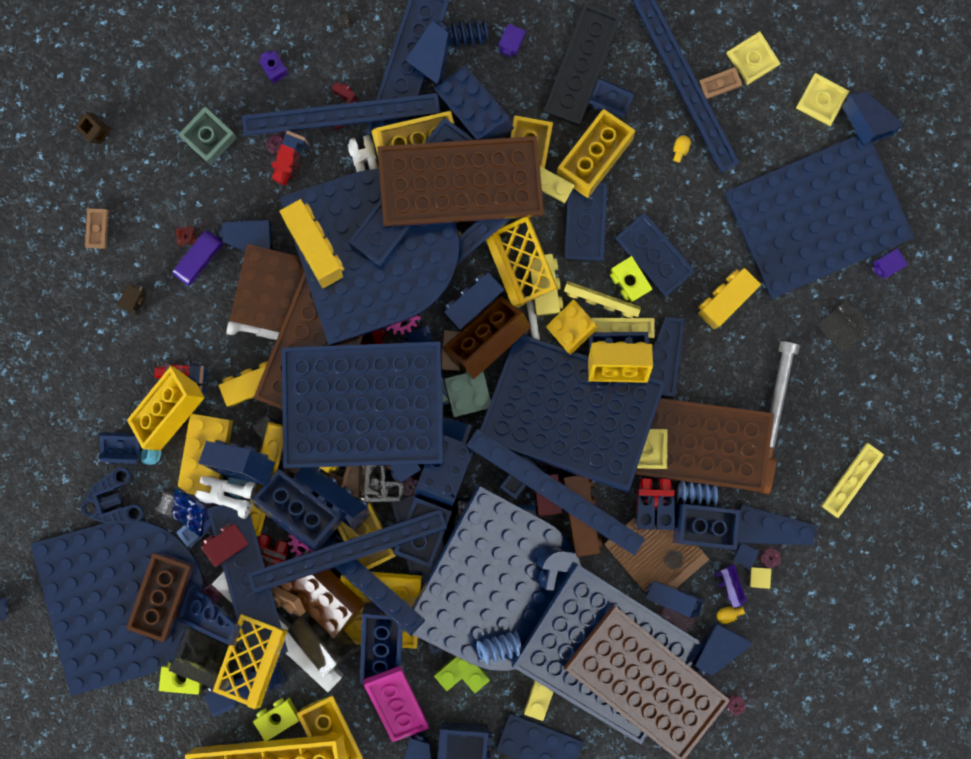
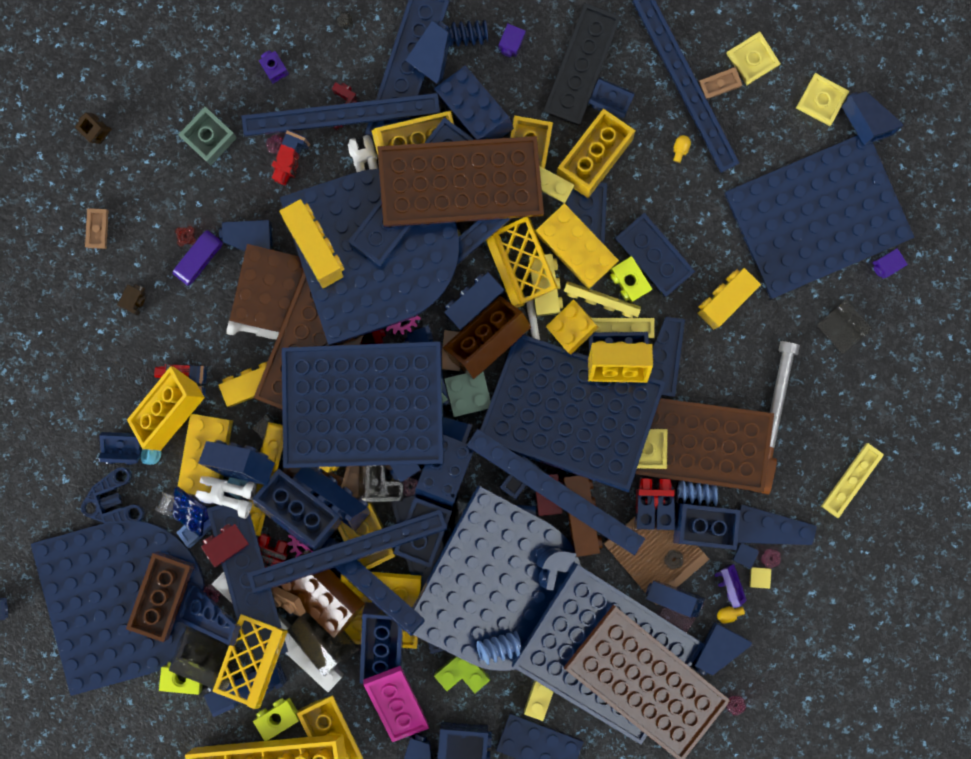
(576, 246): none -> yellow brick

